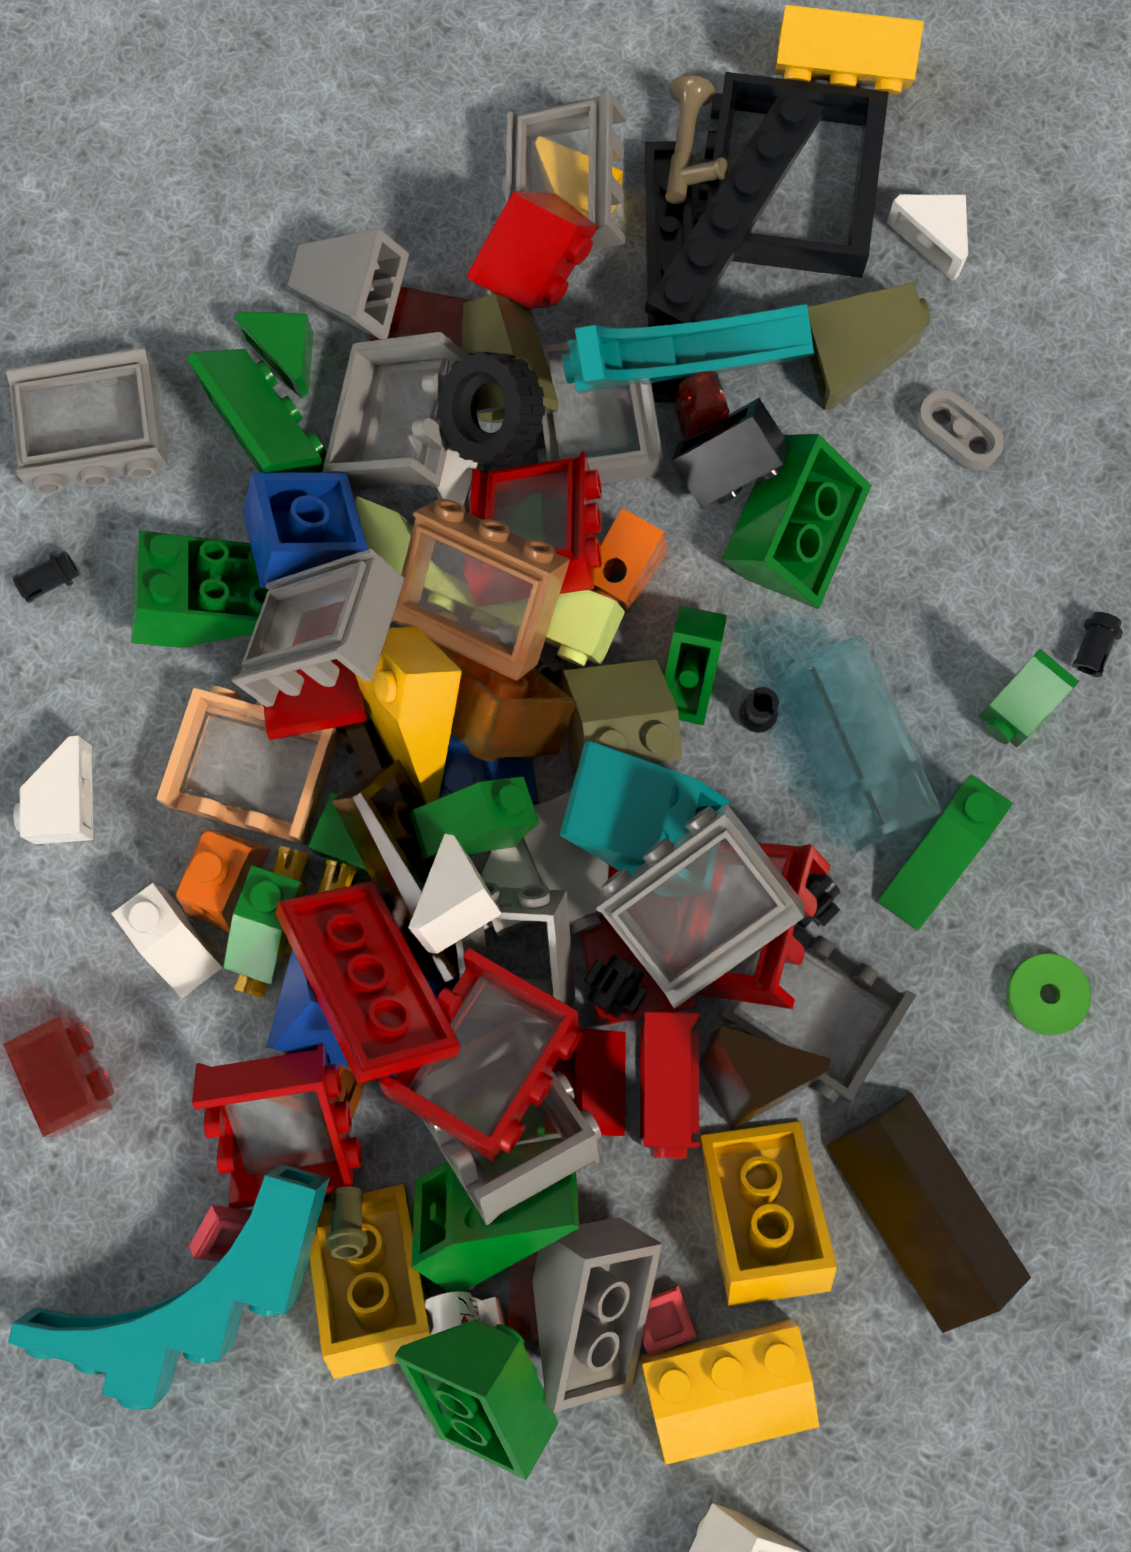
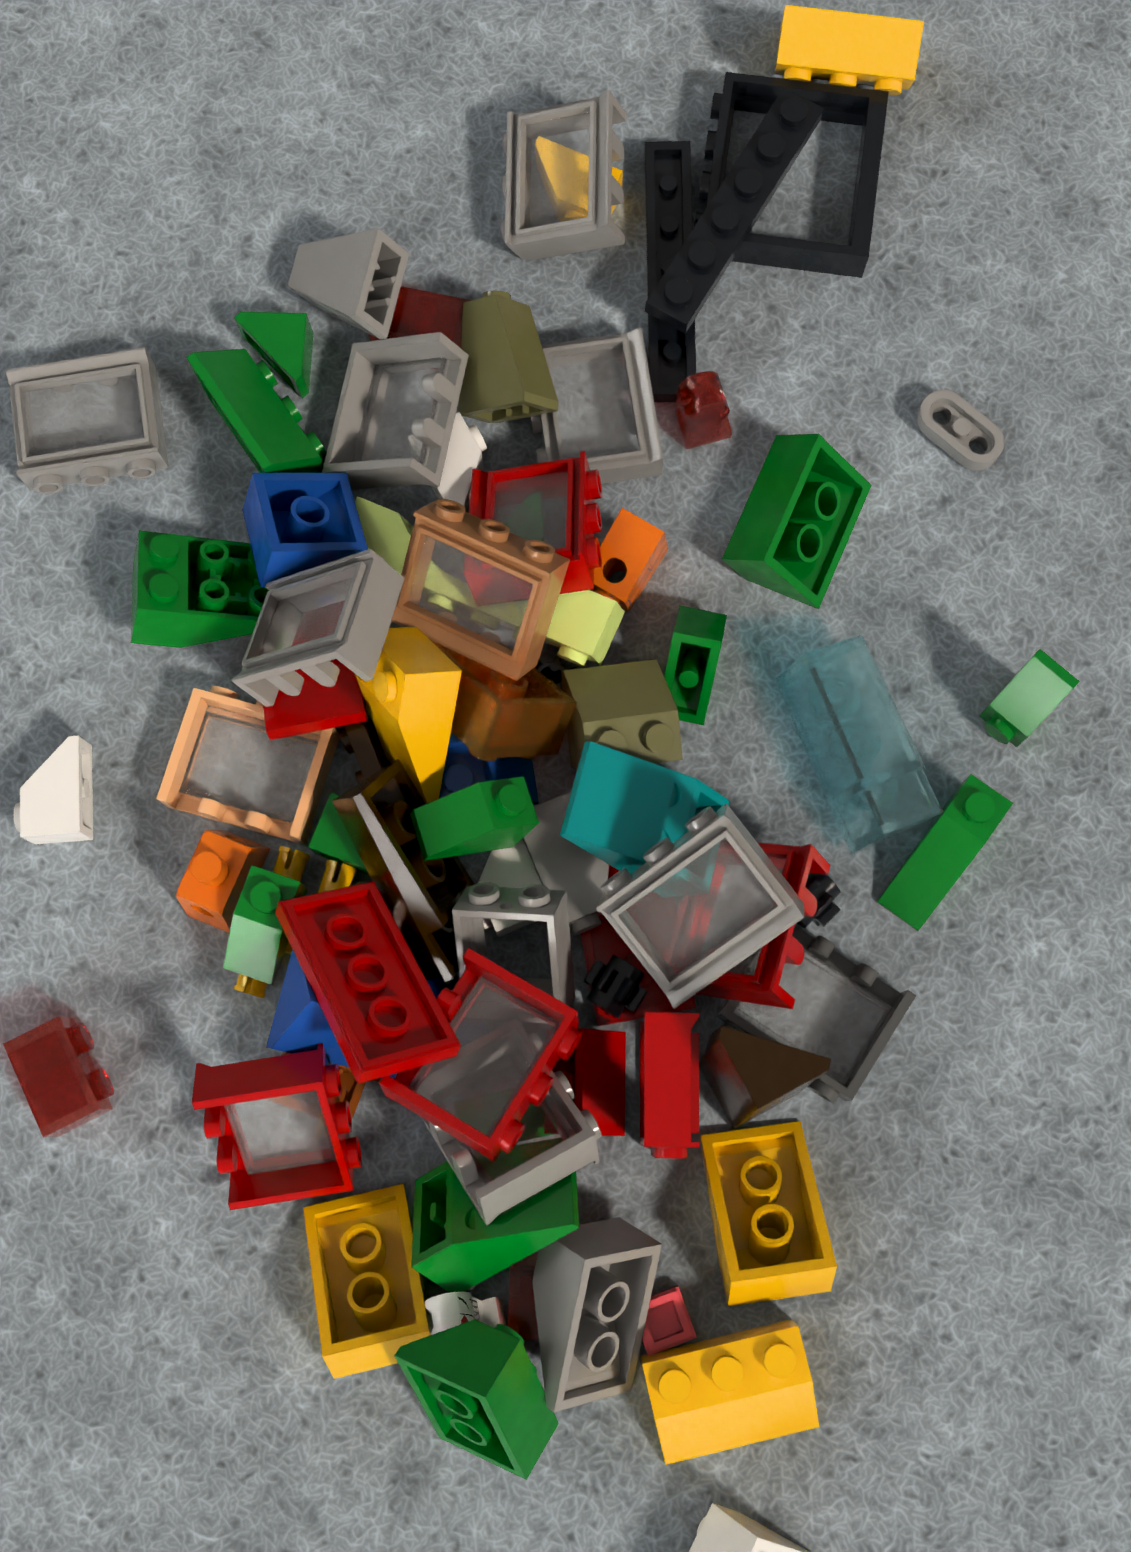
(46, 576): black pin -> none
(143, 1344): teal arch -> none
(167, 939): white slope -> none
(218, 1232): coral tile -> none
(346, 1233): olive pin -> none
(452, 899): white slope -> none
(459, 407): black tyre -> none
(533, 249): red slope -> none
(654, 354): teal arch -> none
(691, 94): dark tan piece -> none
(731, 454): black brick -> none
(755, 720): black pin -> none
(863, 337): olive slope -> none
(929, 1215): dark brown slope -> none
(934, 227): white slope -> none
(1071, 990): bright green piece -> none
(1097, 643): black pin -> none

